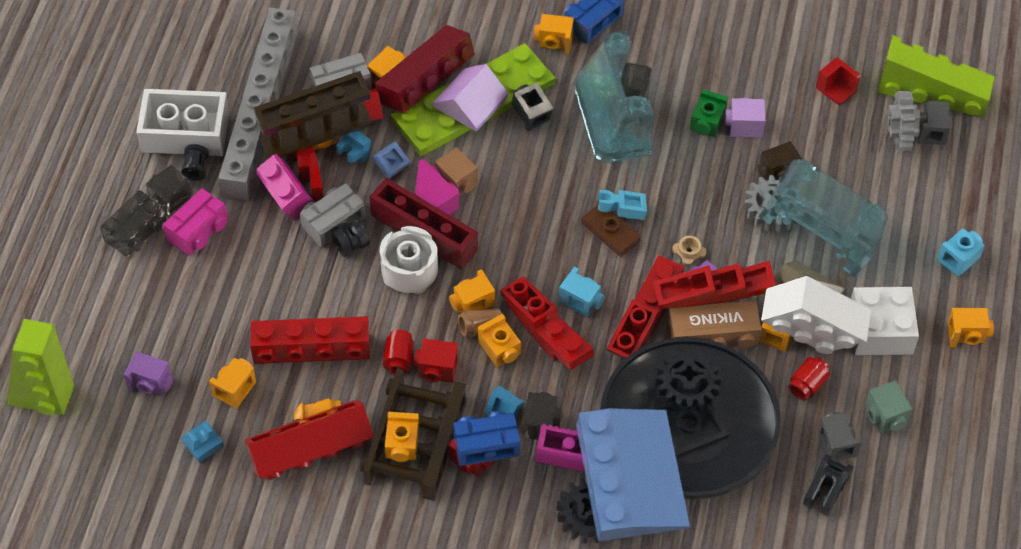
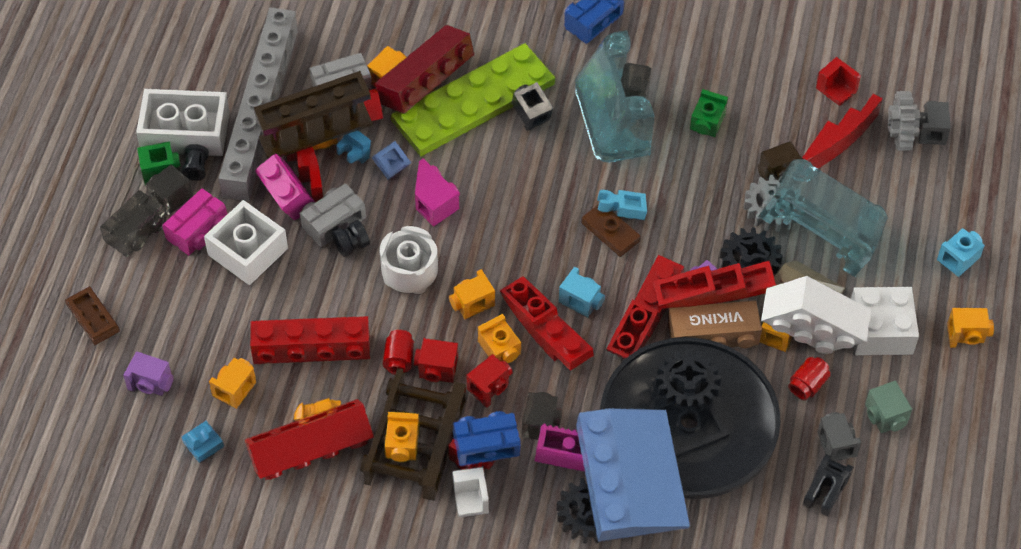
(39, 370): lime wedge -> none
(92, 315): none -> reddish brown plate
(156, 158): none -> green brick
(246, 242): none -> white brick
(402, 208): dark red brick -> none
(459, 170): medium nougat brick -> none
(470, 492): none -> white panel
(471, 319): medium nougat cone -> none
(472, 96): lavender slope -> none
(488, 379): none -> red brick
(504, 401): dark azure tile -> none
(554, 32): light orange brick -> none
(689, 243): tan plate -> none
(746, 117): lavender brick -> none
(751, 250): none -> black gear
(837, 138): none -> red slope
(935, 79): lime wedge -> none

